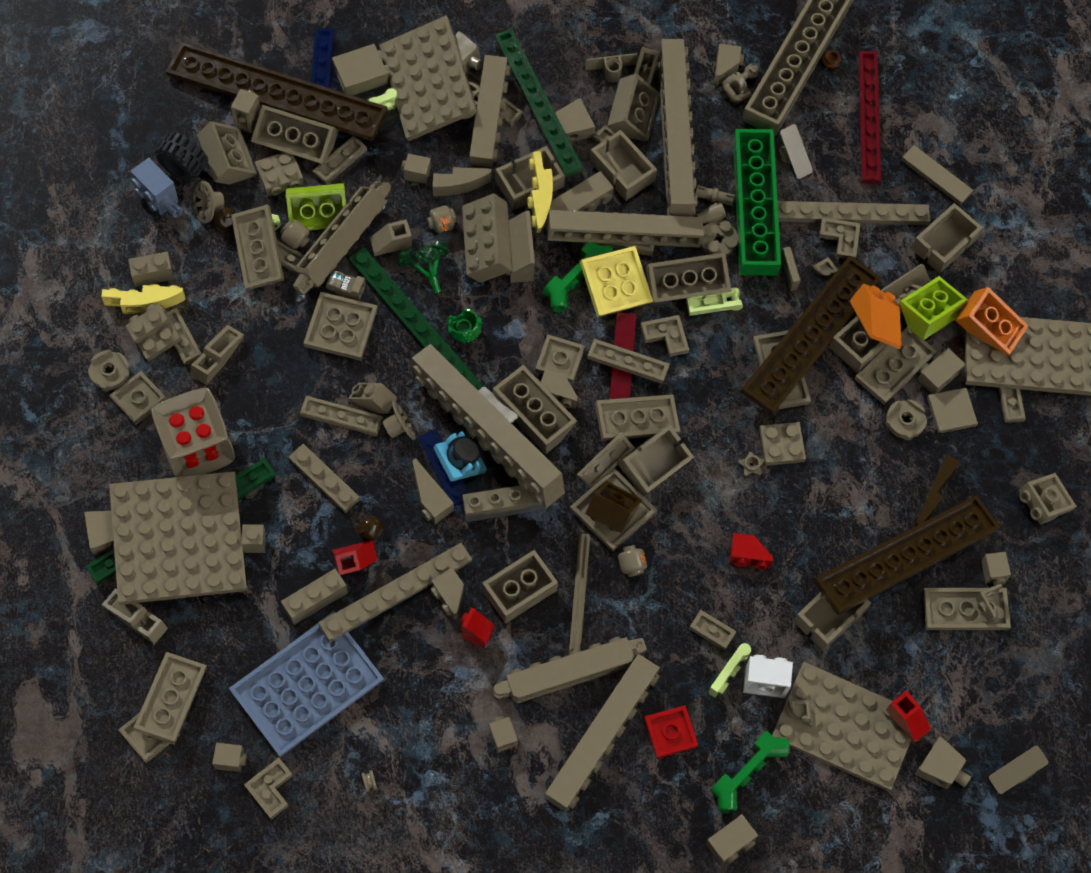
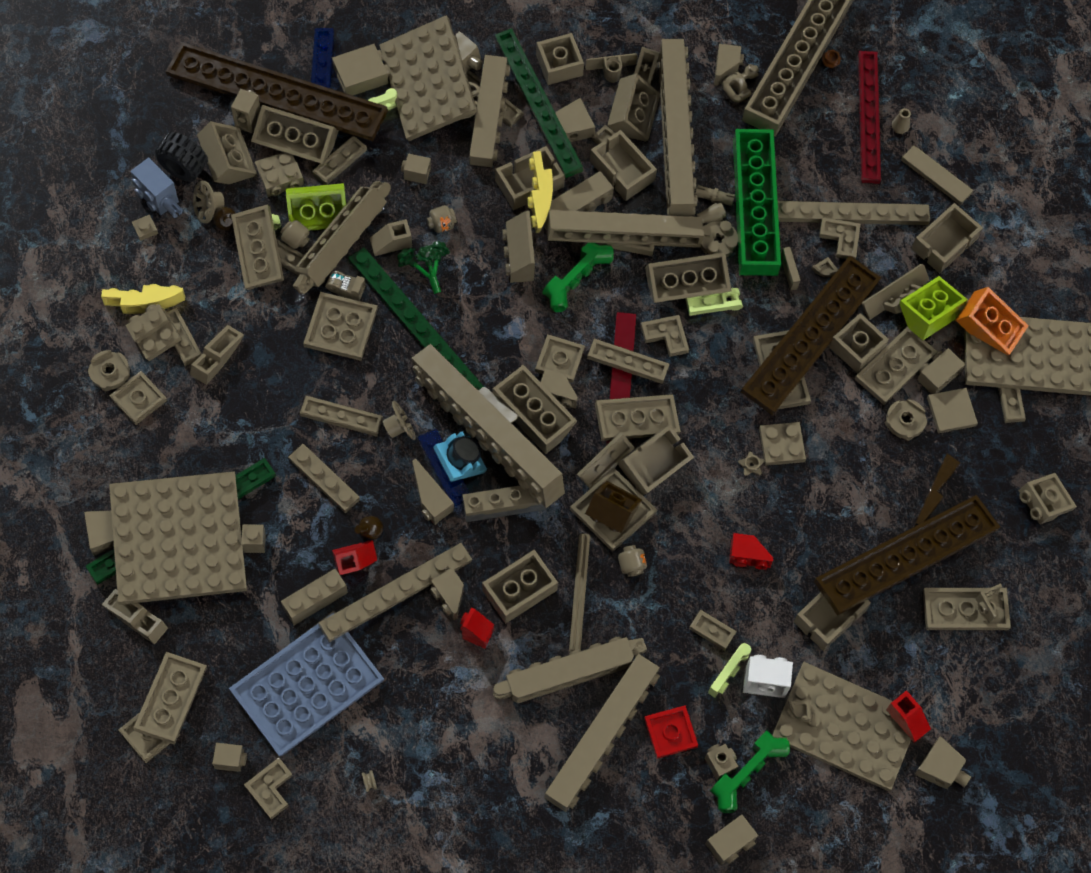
(145, 227): none -> dark tan plate
(151, 269): dark tan brick -> none
(193, 433): dark tan piece -> none
(373, 397): dark tan slope -> none
(460, 181): dark tan slope -> none
(465, 326): green hair -> none
(487, 238): dark tan brick -> none
(503, 733): dark tan brick -> none
(559, 59): none -> dark tan brick
(616, 281): light yellow plate -> none
(721, 760): none -> dark tan brick
(794, 151): dark tan piece -> none
(878, 314): orange slope -> none
(901, 122): none -> dark tan cone
(996, 568): dark tan brick -> none
(1018, 770): dark tan piece -> none

